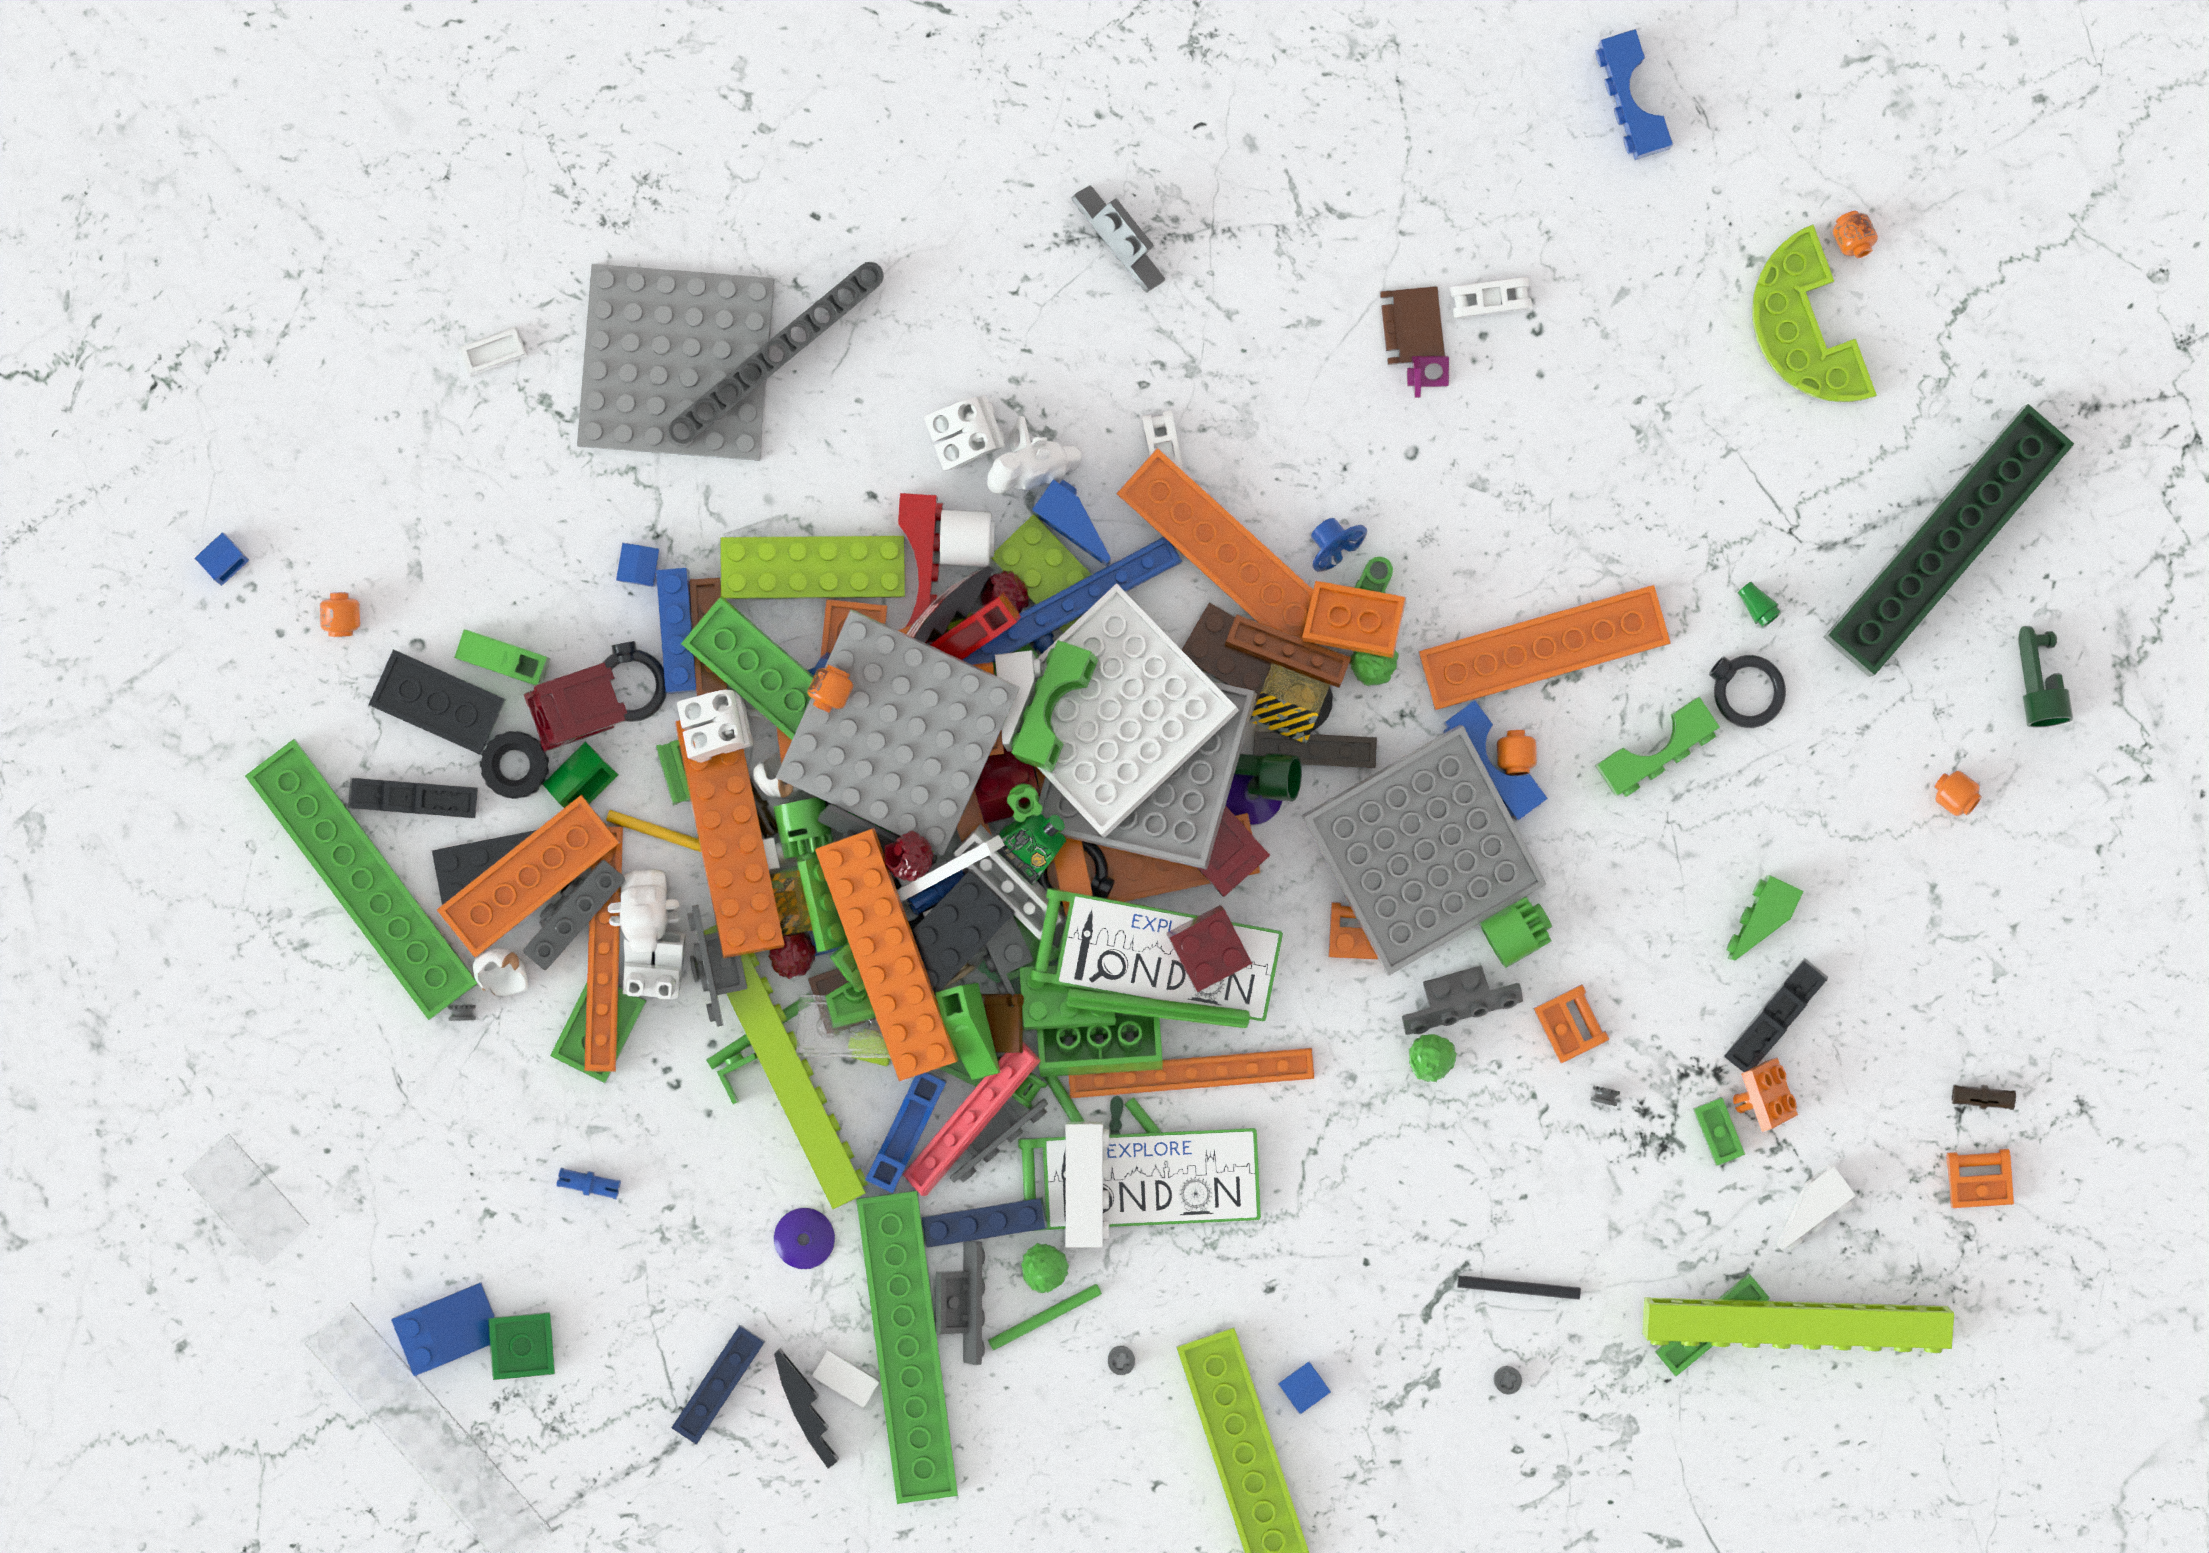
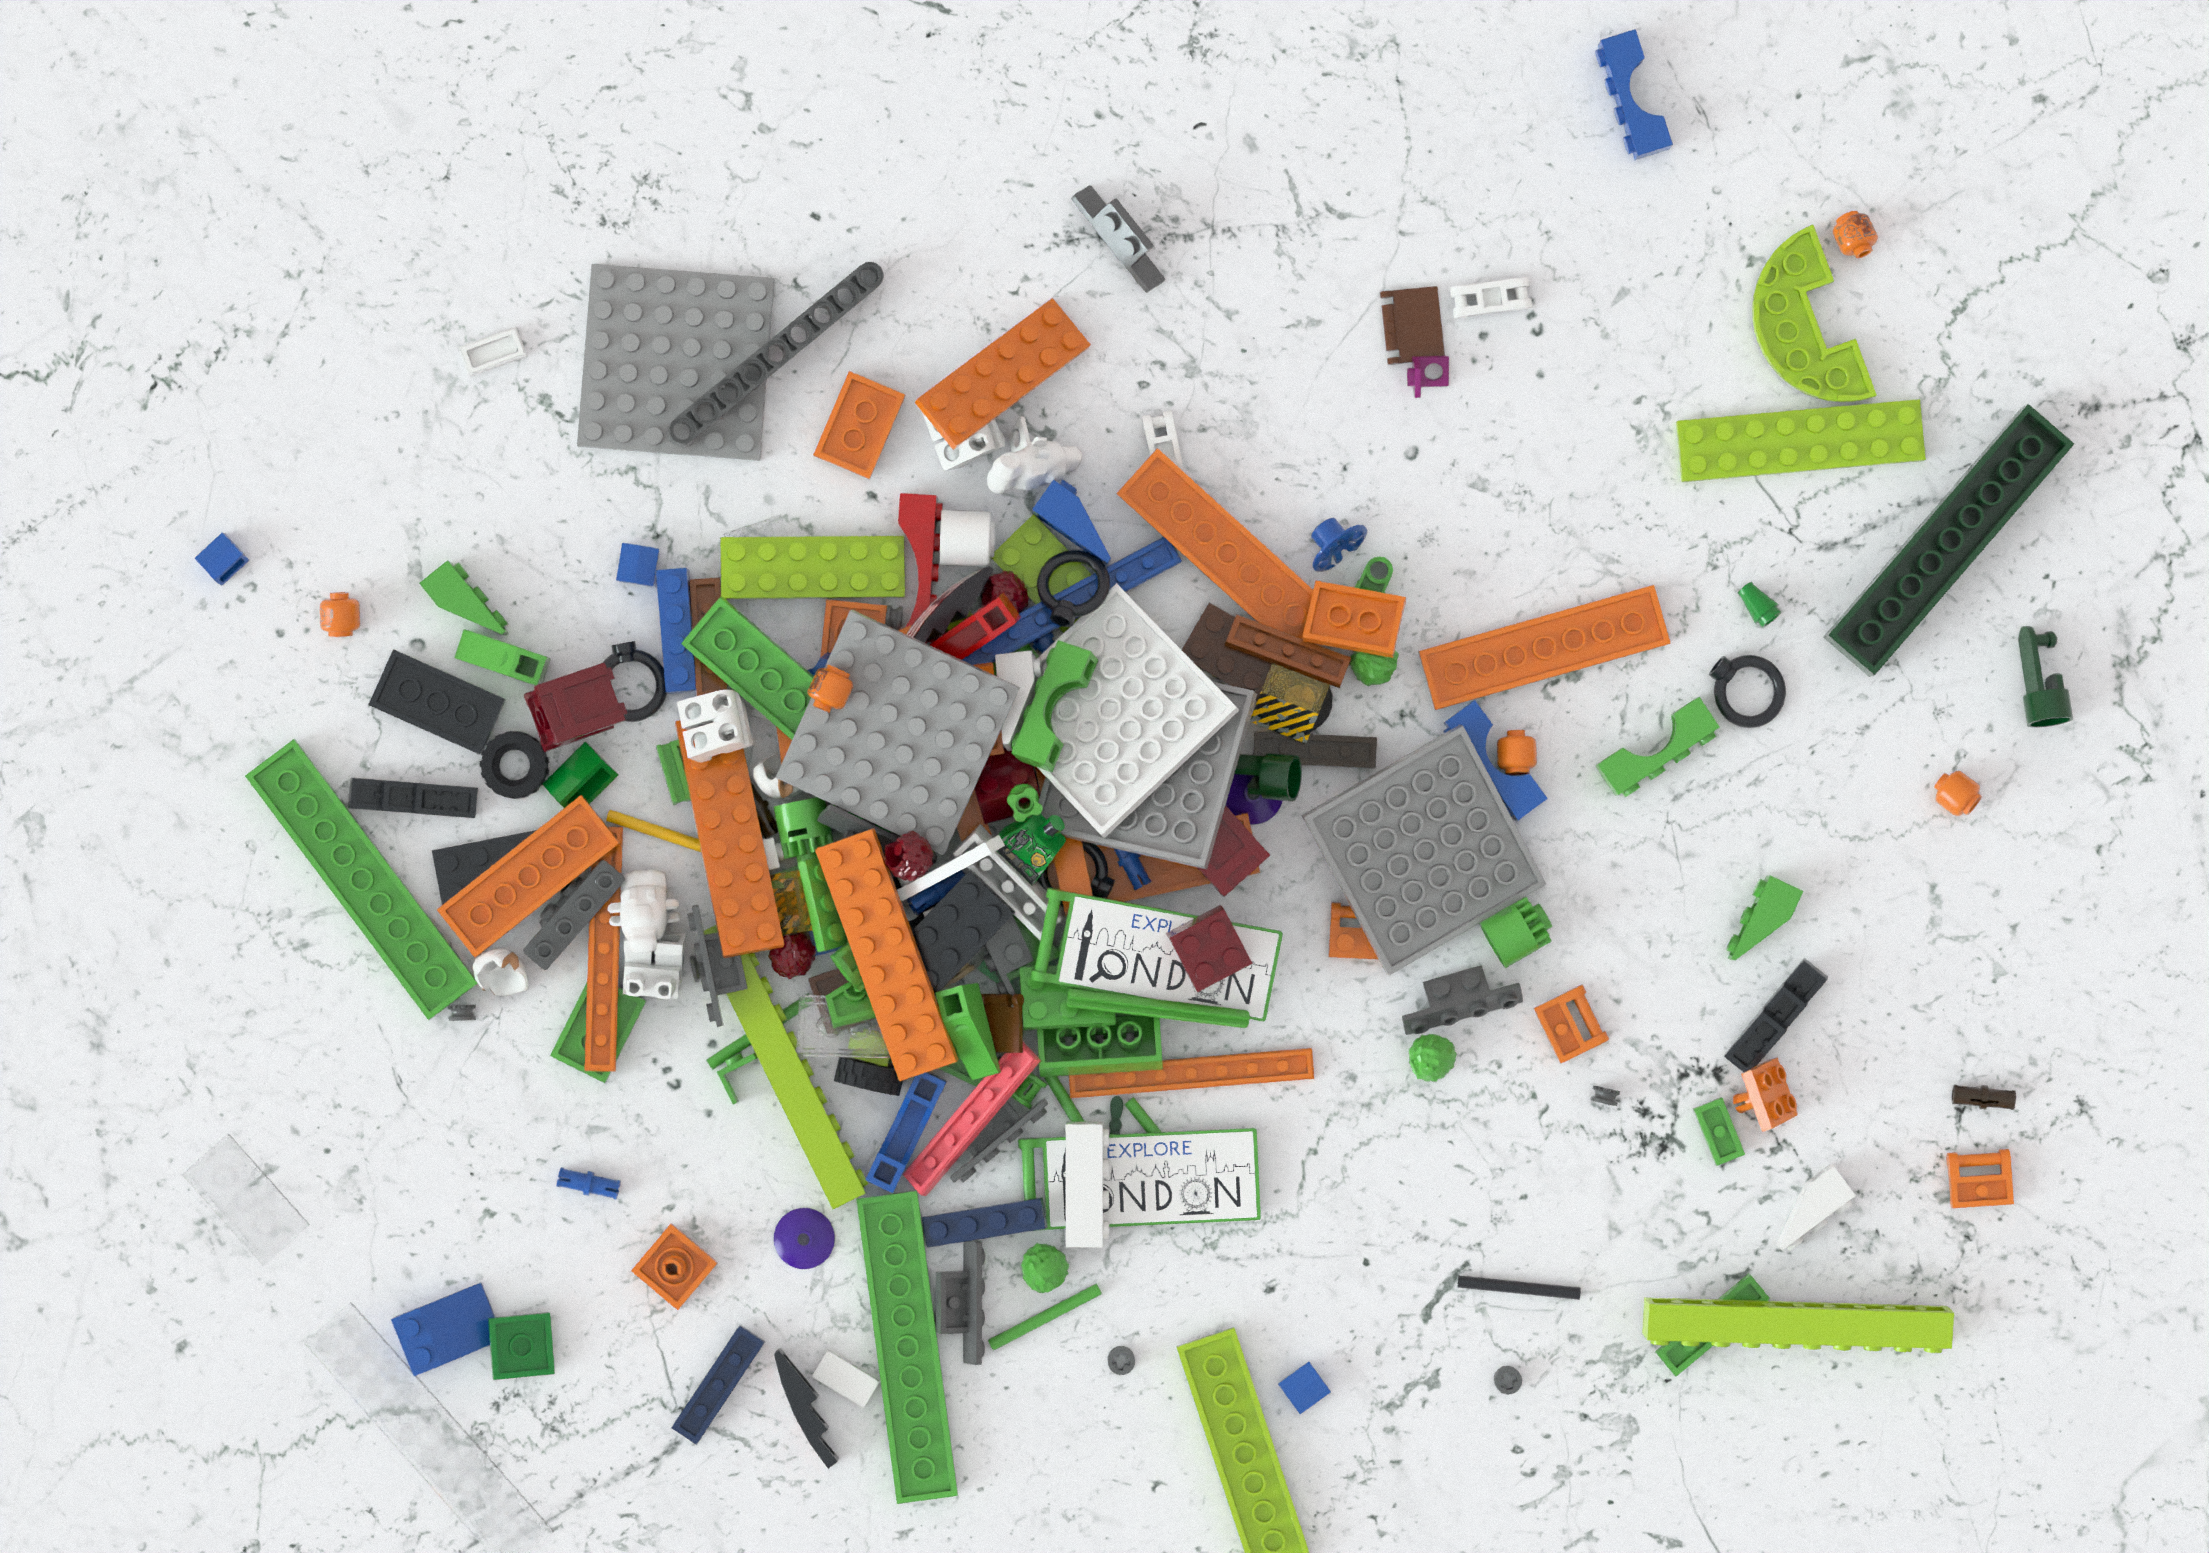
(454, 594): none -> bright green slope
(674, 1266): none -> orange plate
(859, 425): none -> orange plate
(867, 1076): none -> black tyre
(894, 617): none -> dark grey bush
(1002, 373): none -> orange plate
(1064, 611): none -> black piece
(1133, 867): none -> blue pin
(1800, 440): none -> lime plate

